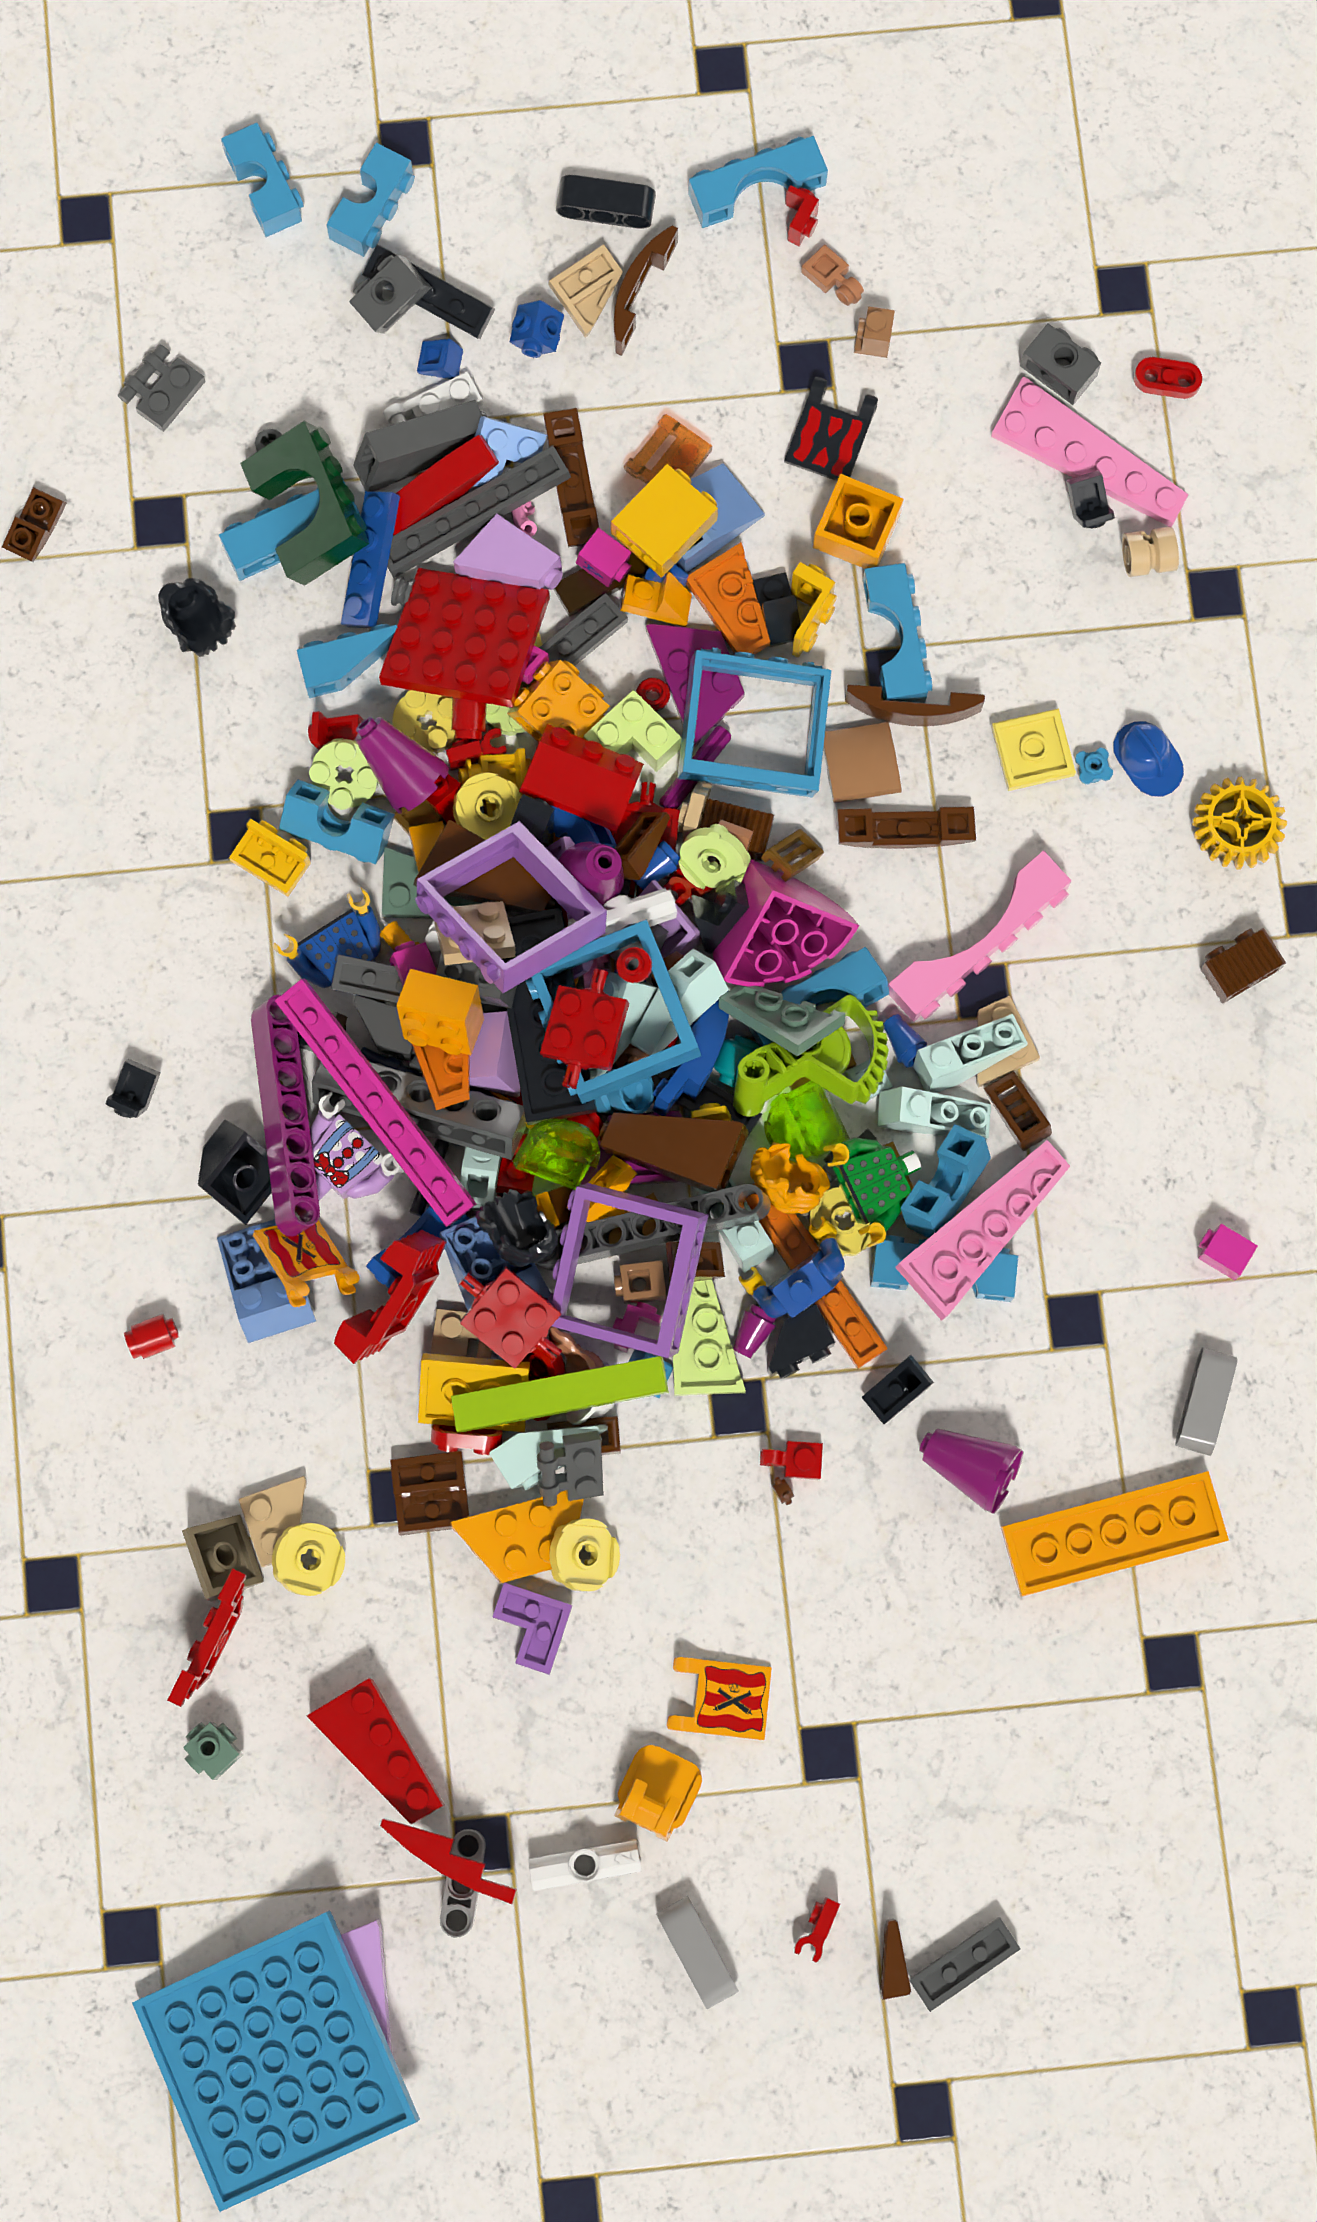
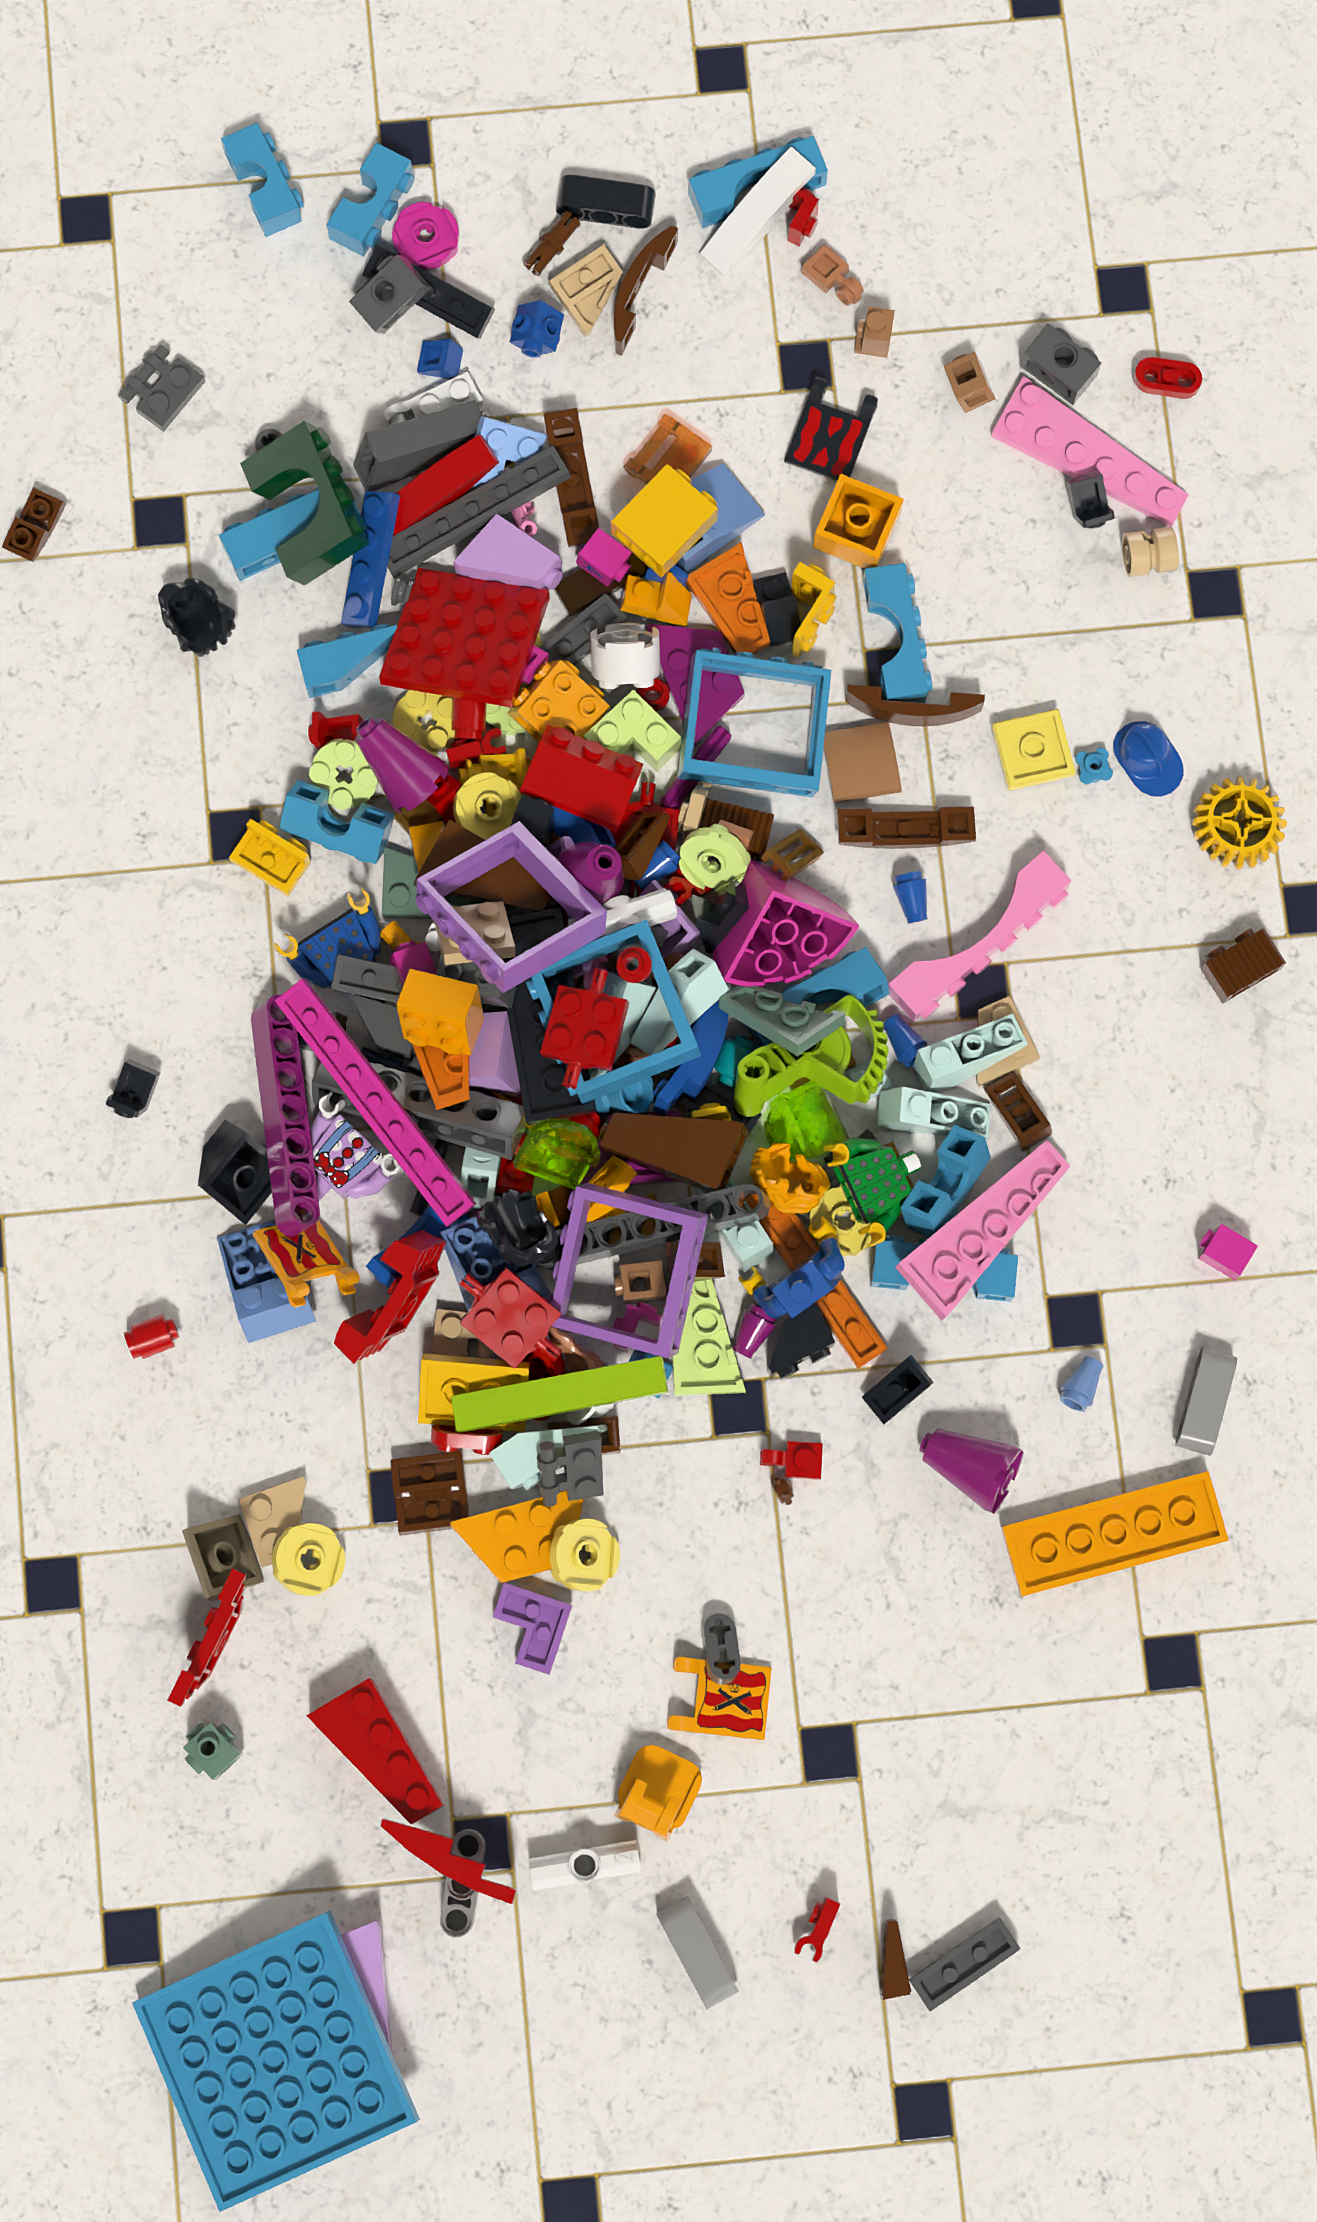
(434, 220): none -> dark pink plate
(551, 243): none -> reddish brown pin
(625, 655): none -> white brick
(728, 1647): none -> dark grey beam
(757, 211): none -> white slope
(912, 895): none -> blue cone
(969, 381): none -> medium nougat brick
(1081, 1386): none -> medium blue cone

